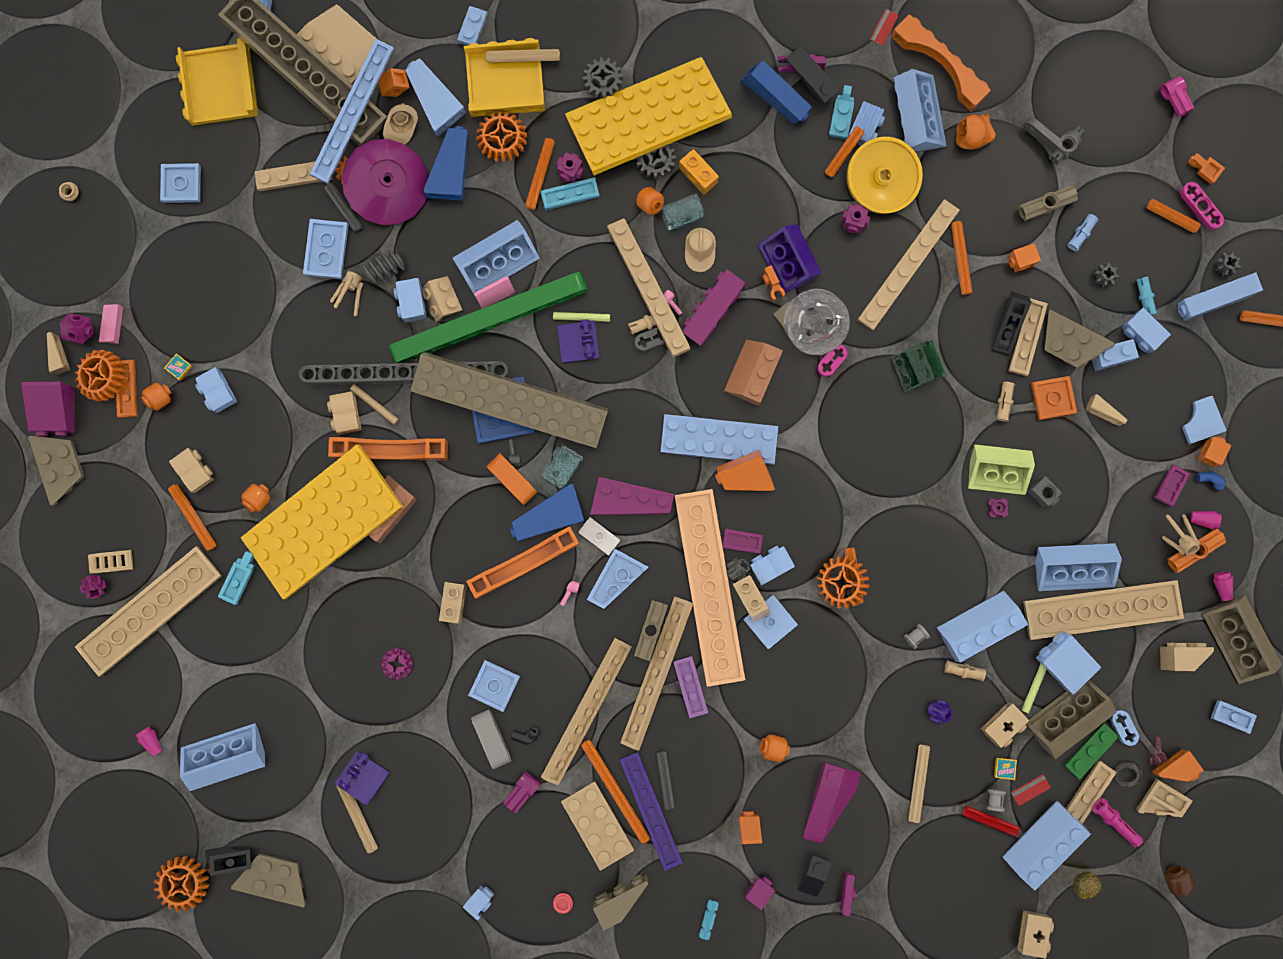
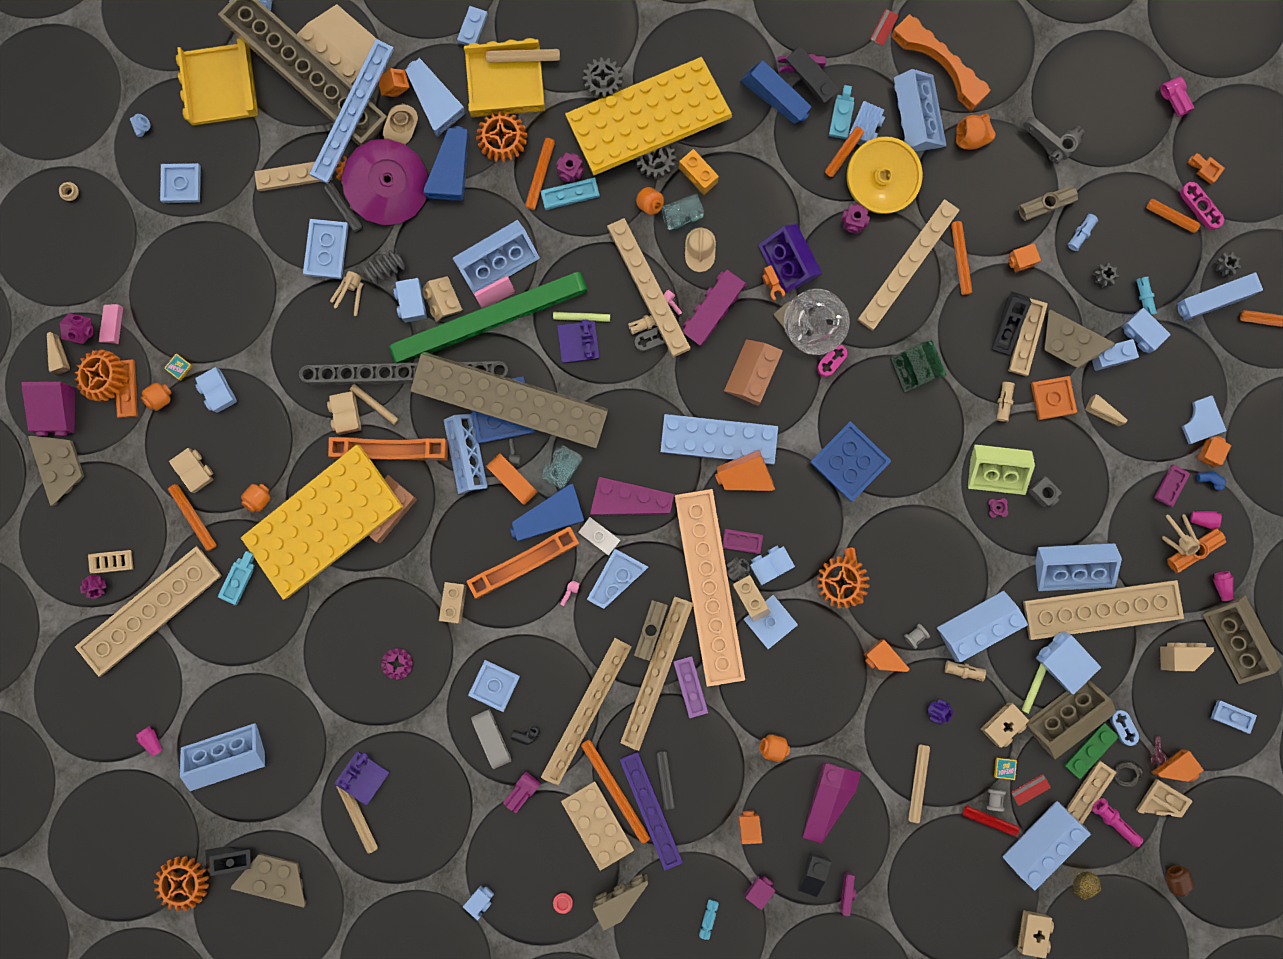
(140, 124): none -> light blue plate
(461, 453): none -> light blue fence
(850, 461): none -> blue plate
(884, 658): none -> orange slope

